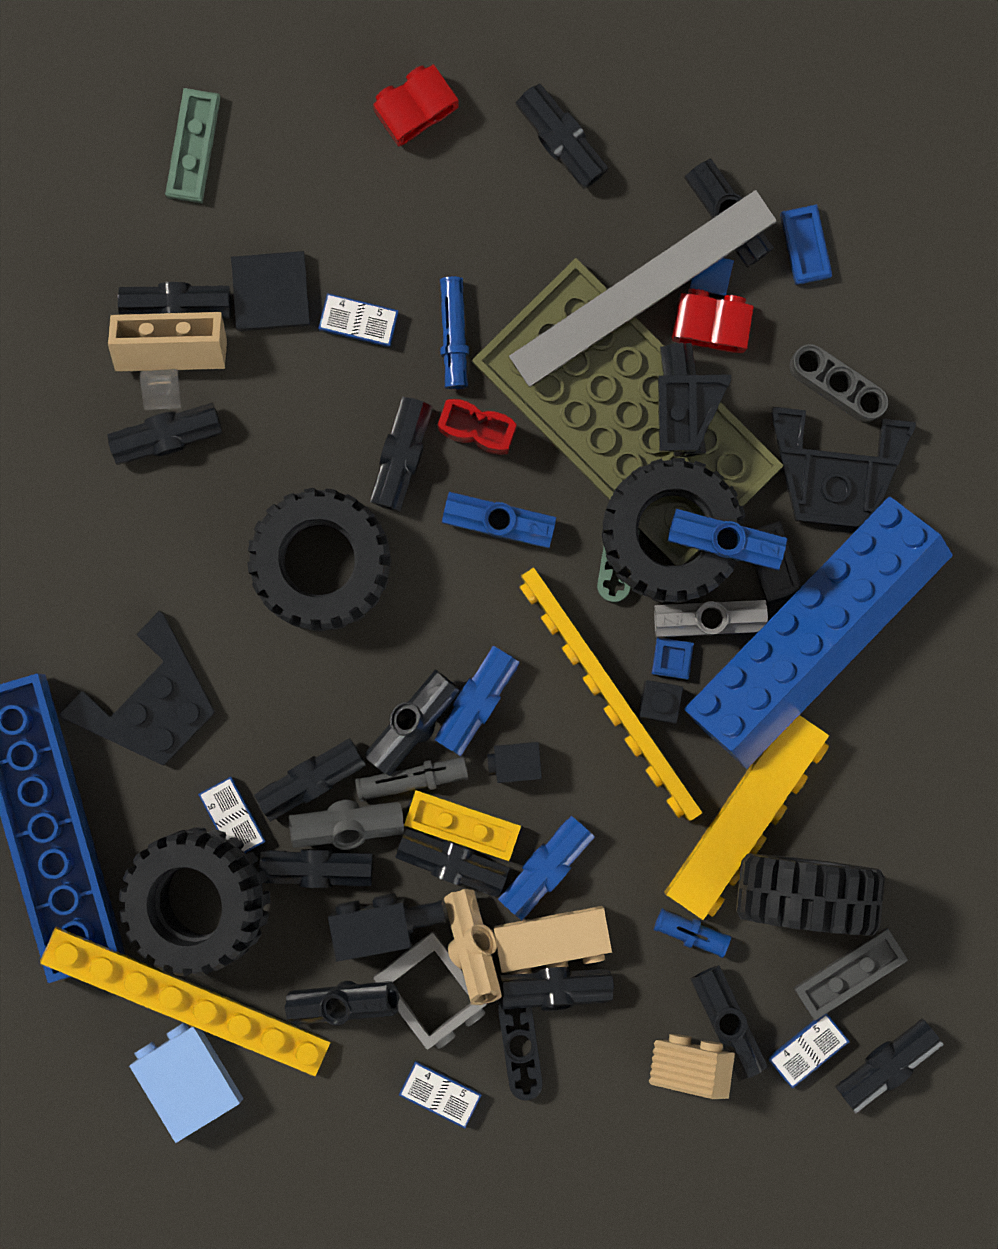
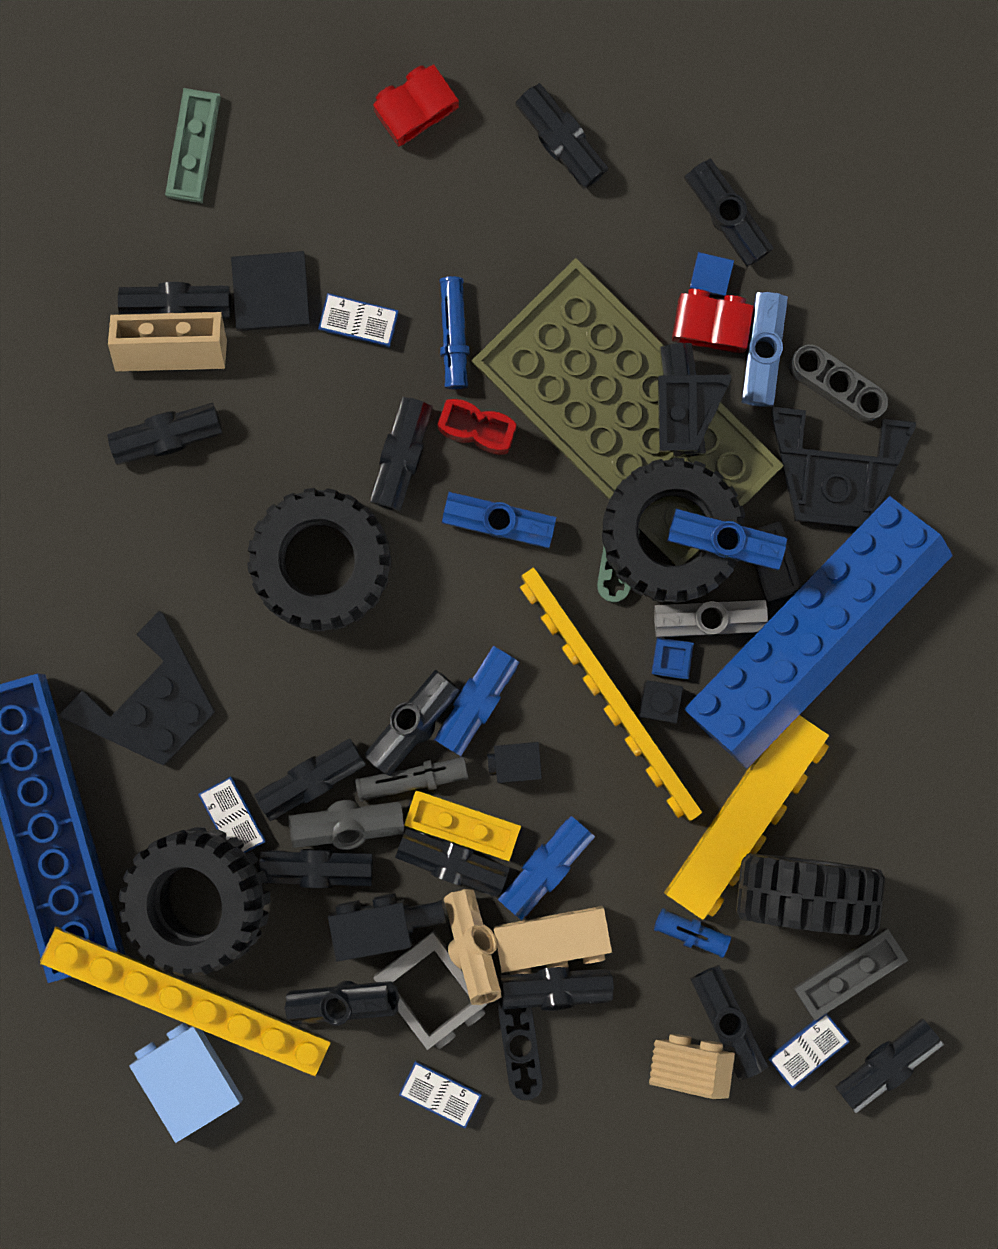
(160, 389): clear plate -> none
(642, 288): light grey tile -> none
(762, 372): none -> medium blue piece
(806, 244): blue tile -> none

